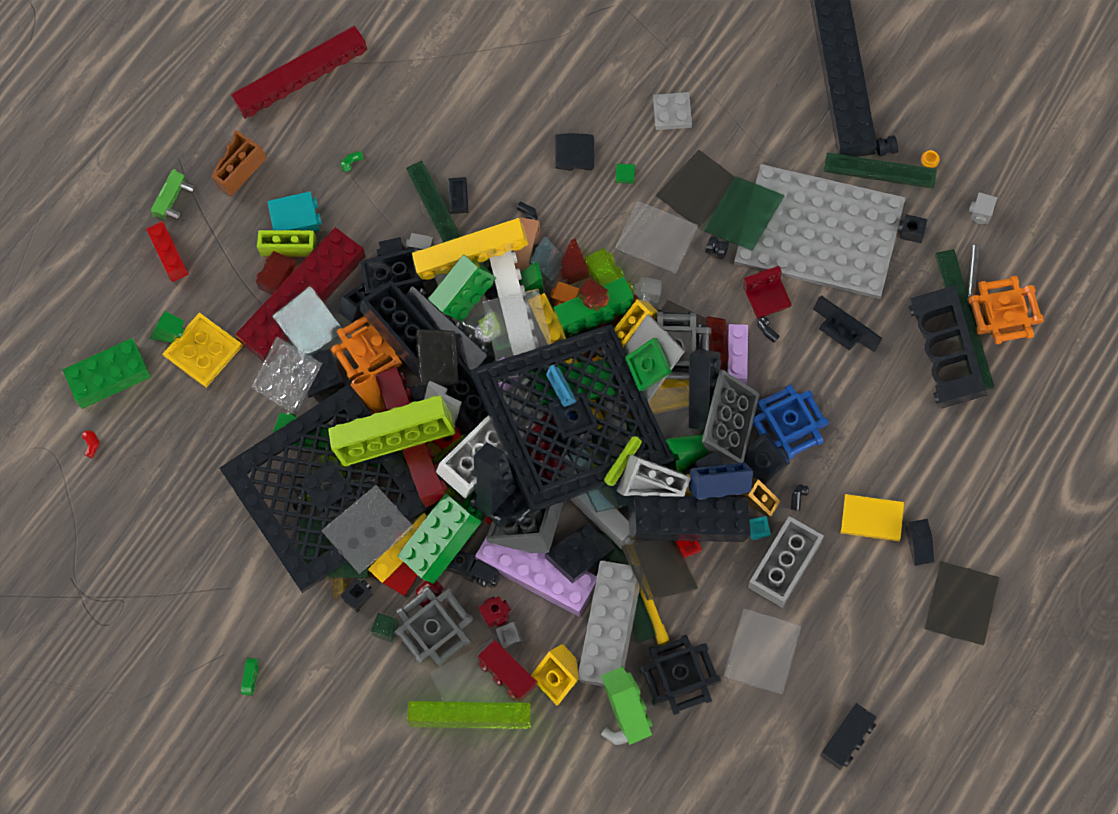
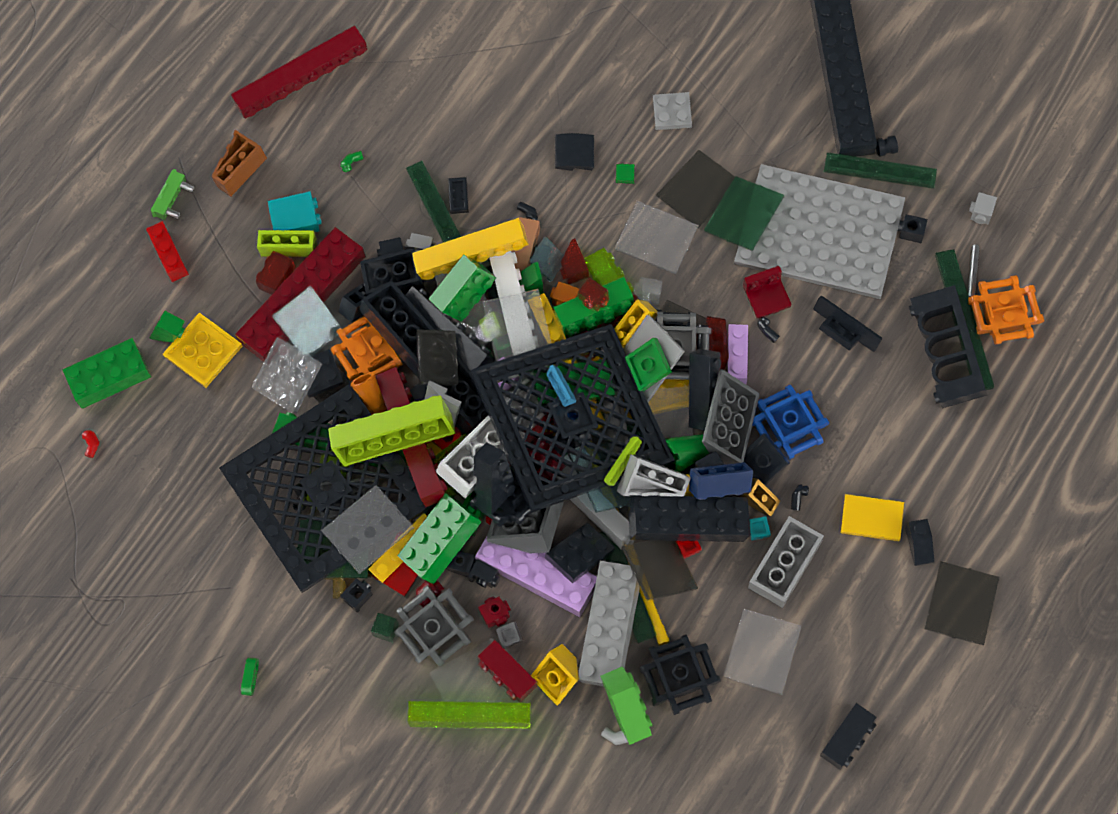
(717, 247): black wheel -> none
(930, 159): light orange plate -> none

